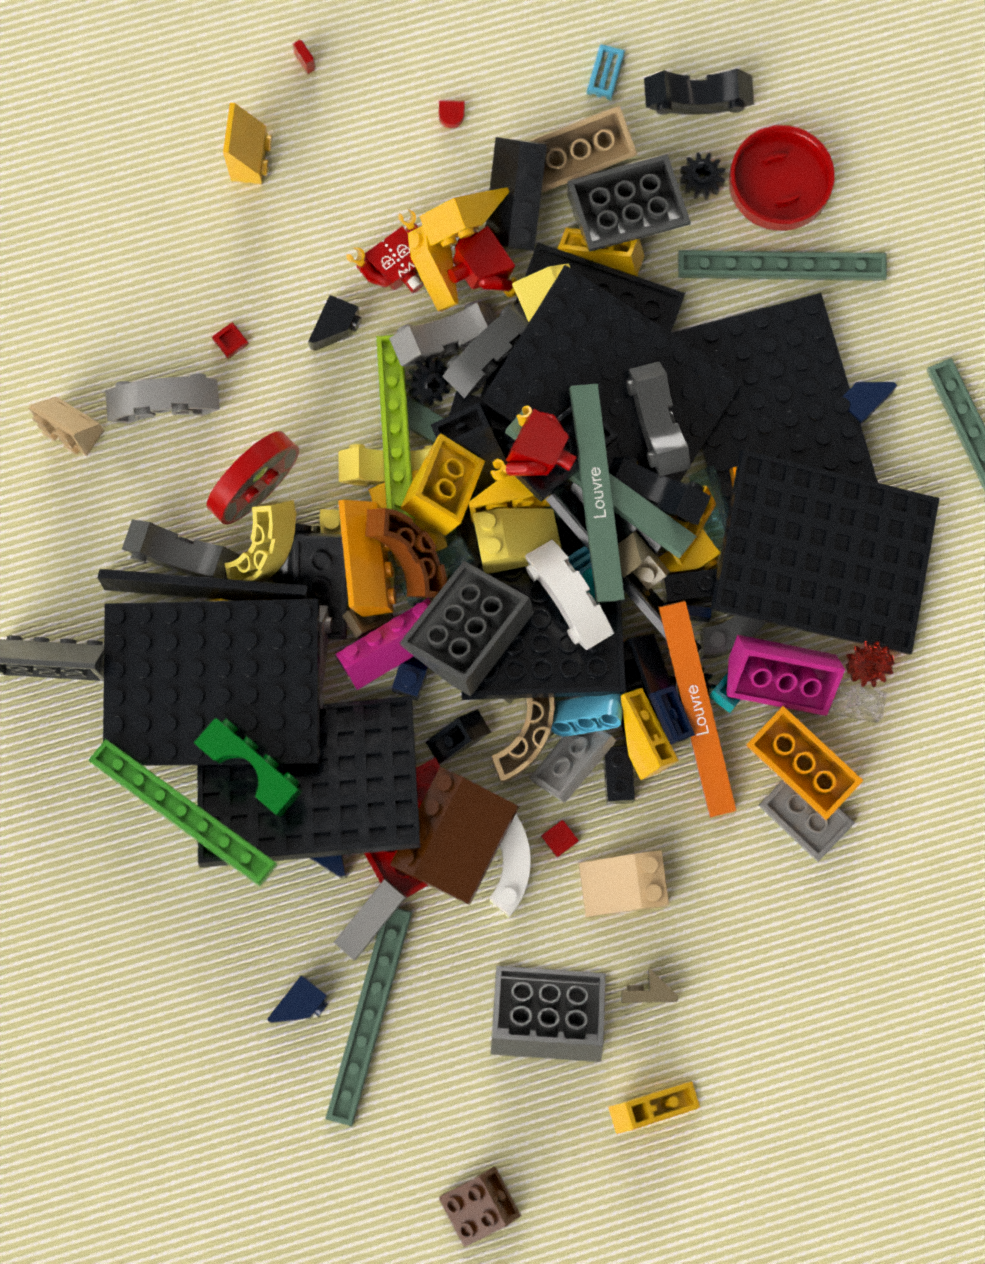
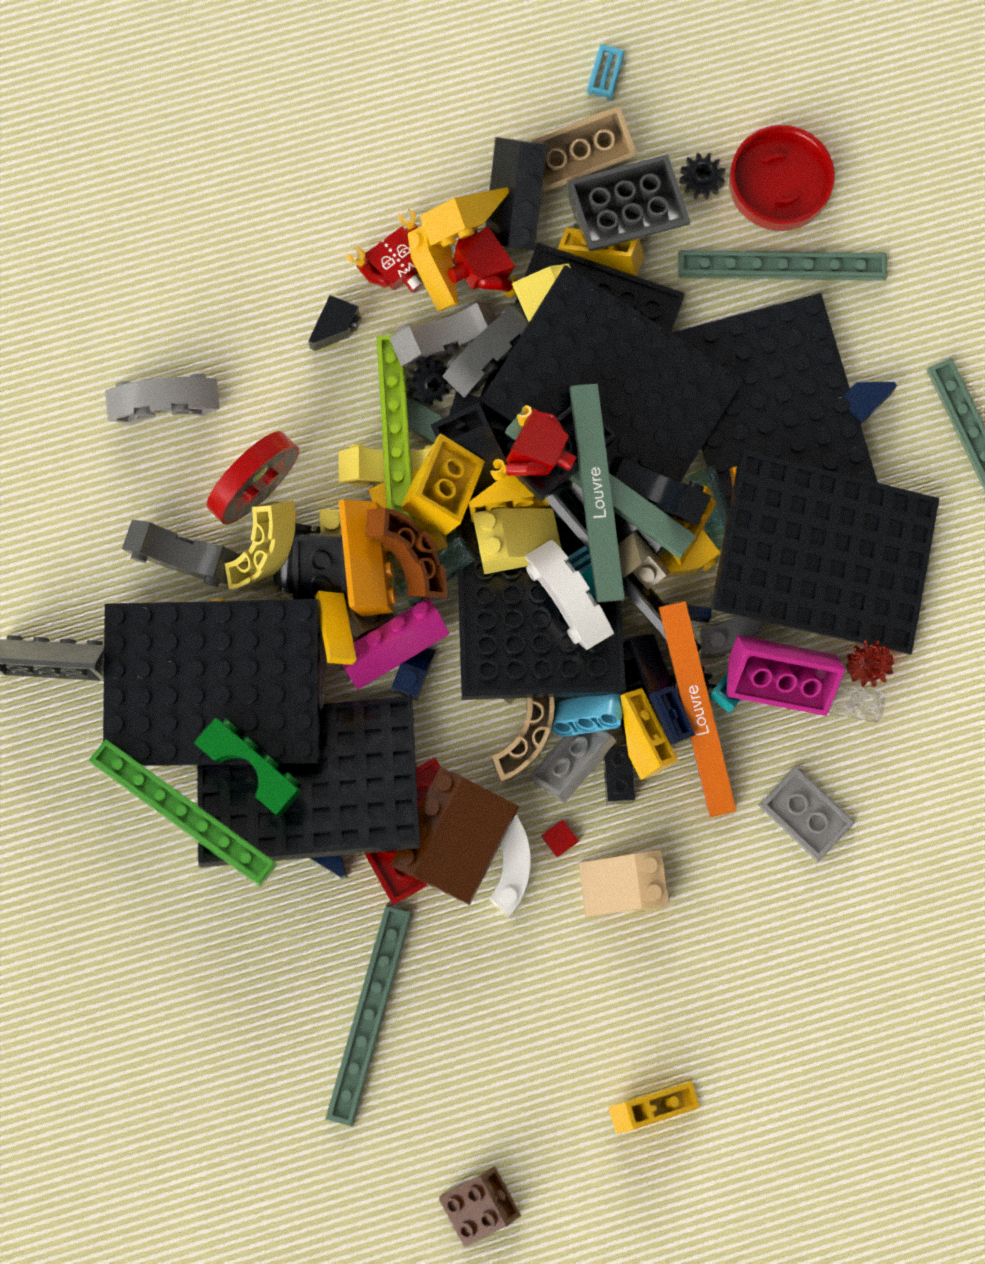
(67, 424): tan slope -> none
(199, 586): black tile -> none
(230, 340): red tile -> none
(246, 146): yellow slope -> none
(300, 1003): dark blue slope -> none
(304, 56): red tile -> none
(336, 628): none -> yellow tile
(370, 919): light grey tile -> none
(451, 113): red tile -> none
(458, 736): black slope -> none
(468, 627): dark grey slope -> none
(548, 1014): dark grey slope -> none
(657, 991): dark tan slope -> none
(662, 435): dark grey brick -> none
(689, 587): black brick -> none
(718, 93): black brick -> none
(804, 763): light orange slope -> none

